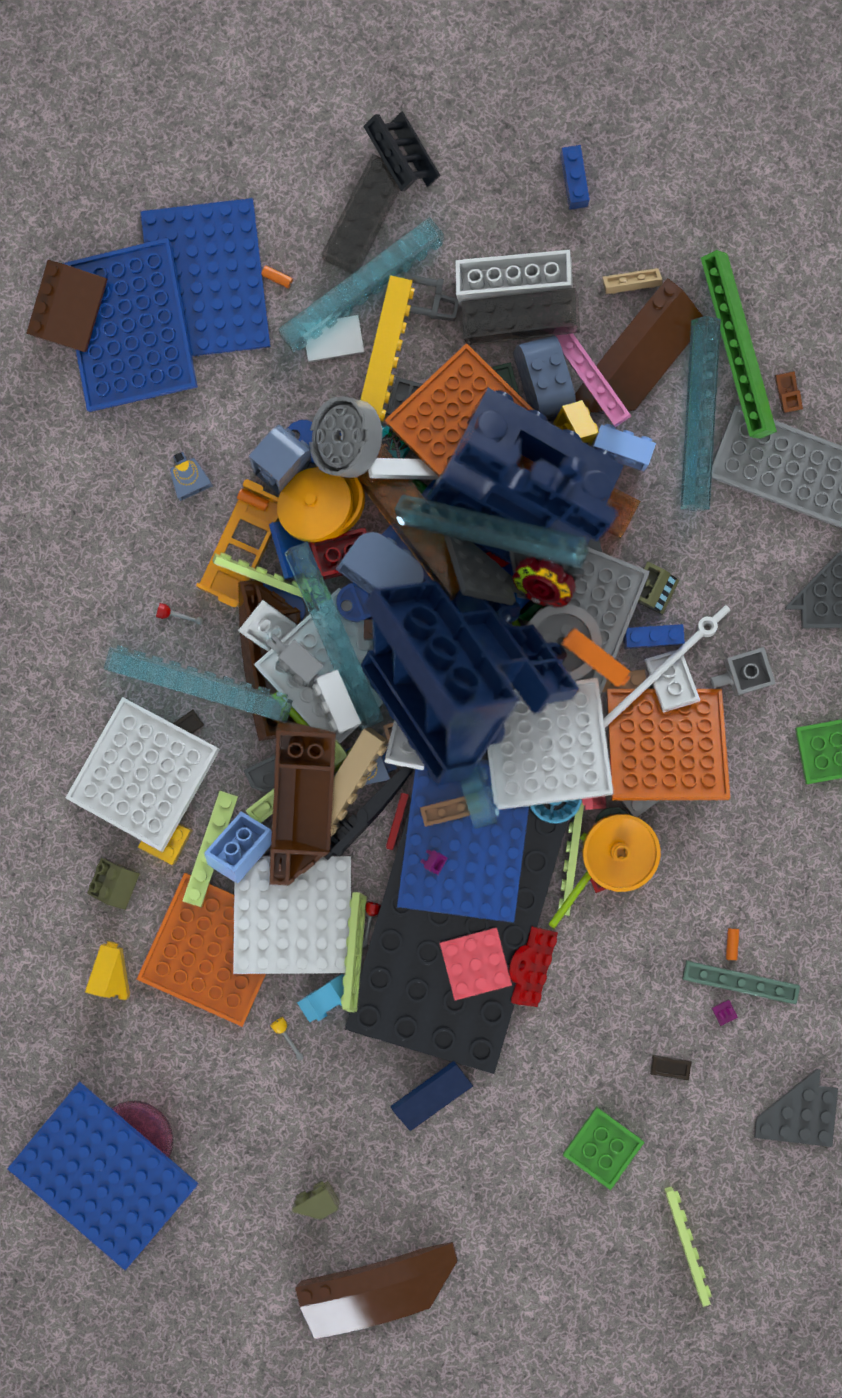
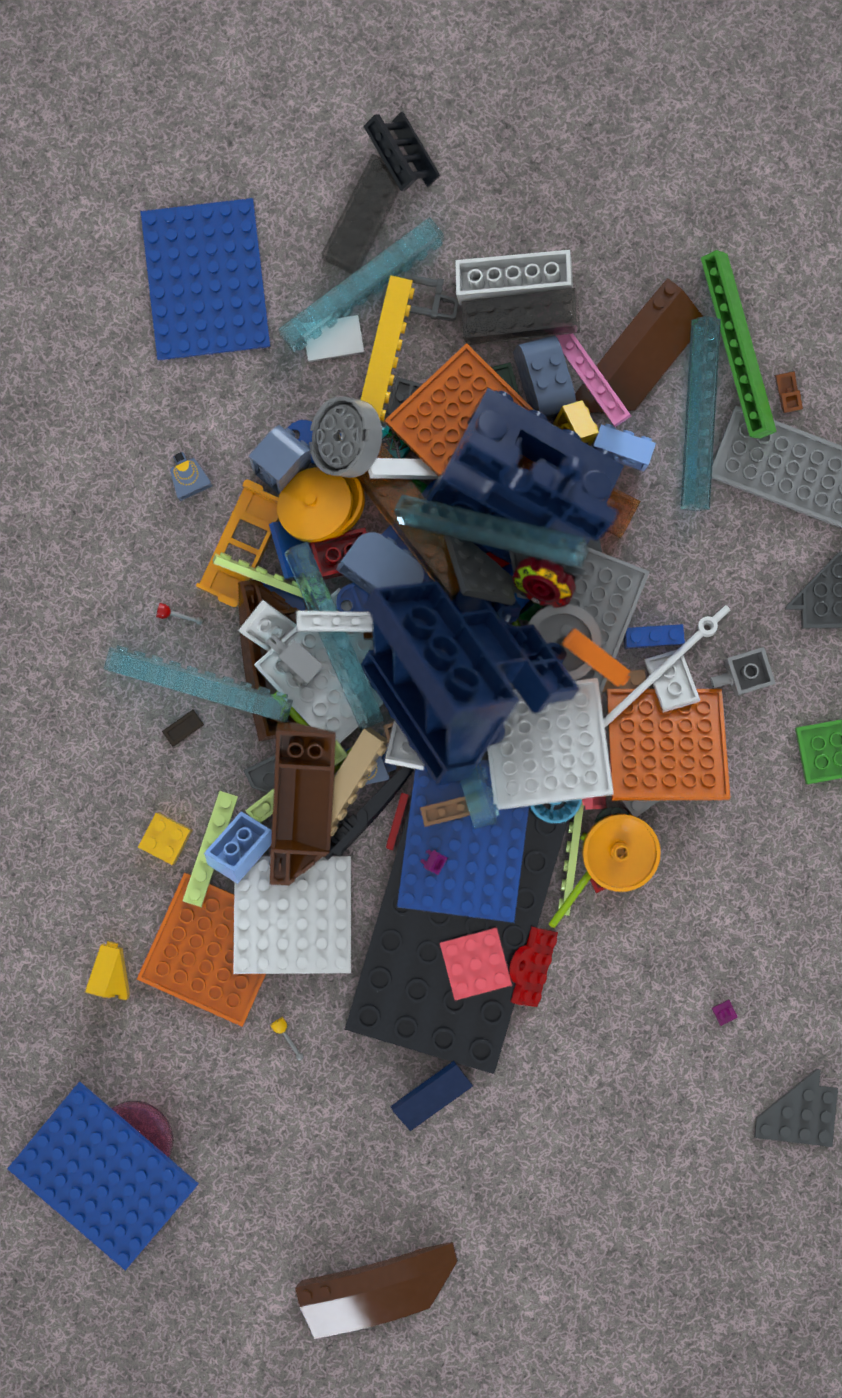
(66, 306): reddish brown slope -> none
(113, 883): olive slope -> none
(139, 331): blue plate -> none
(142, 774): white plate -> none
(252, 499): orange hinge -> none
(276, 276): orange hinge -> none
(318, 1202): olive slope -> none
(322, 1000): medium azure brick -> none
(333, 621): none -> white tile
(336, 702): white brick -> none
(354, 952): yellowish green plate -> none
(372, 910): hinge -> none
(574, 177): blue brick -> none
(603, 1148): bright green plate -> none
(632, 281): tan plate -> none
(658, 588): olive slope -> none
(670, 1067): dark brown tile -> none
(691, 1253): yellowish green plate -> none
(732, 944): orange hinge -> none
(741, 982): sand green tile -> none

